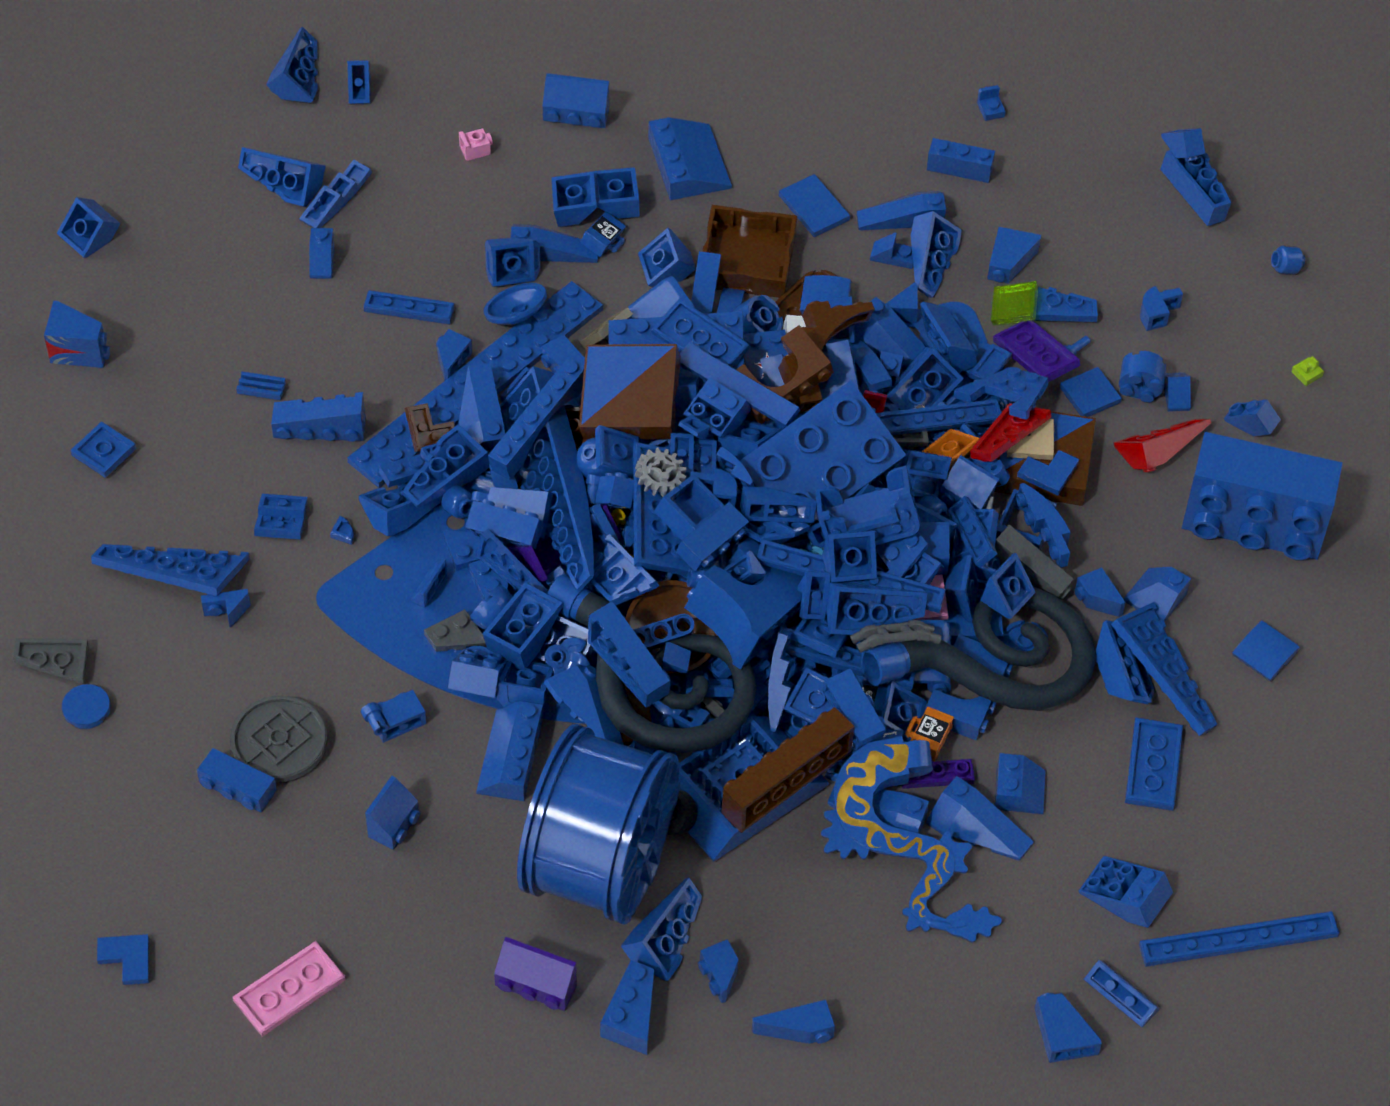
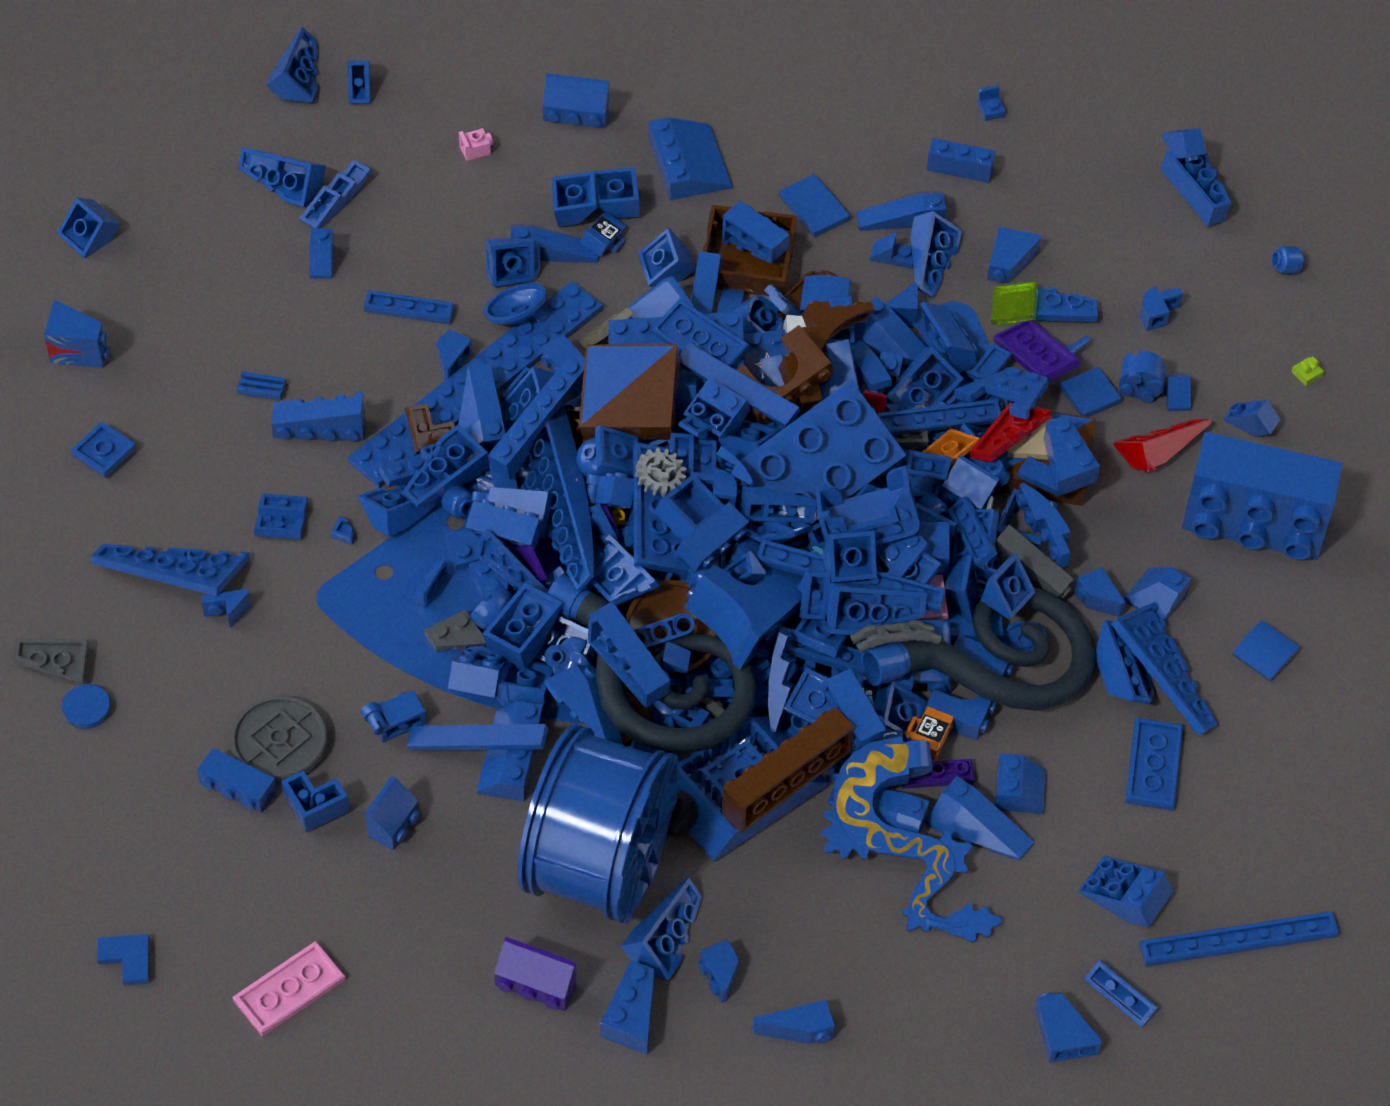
(315, 805): none -> blue brick
(477, 737): none -> blue tile
(754, 232): none -> blue wedge
(782, 301): none -> blue tile
(1069, 456): none -> blue wedge

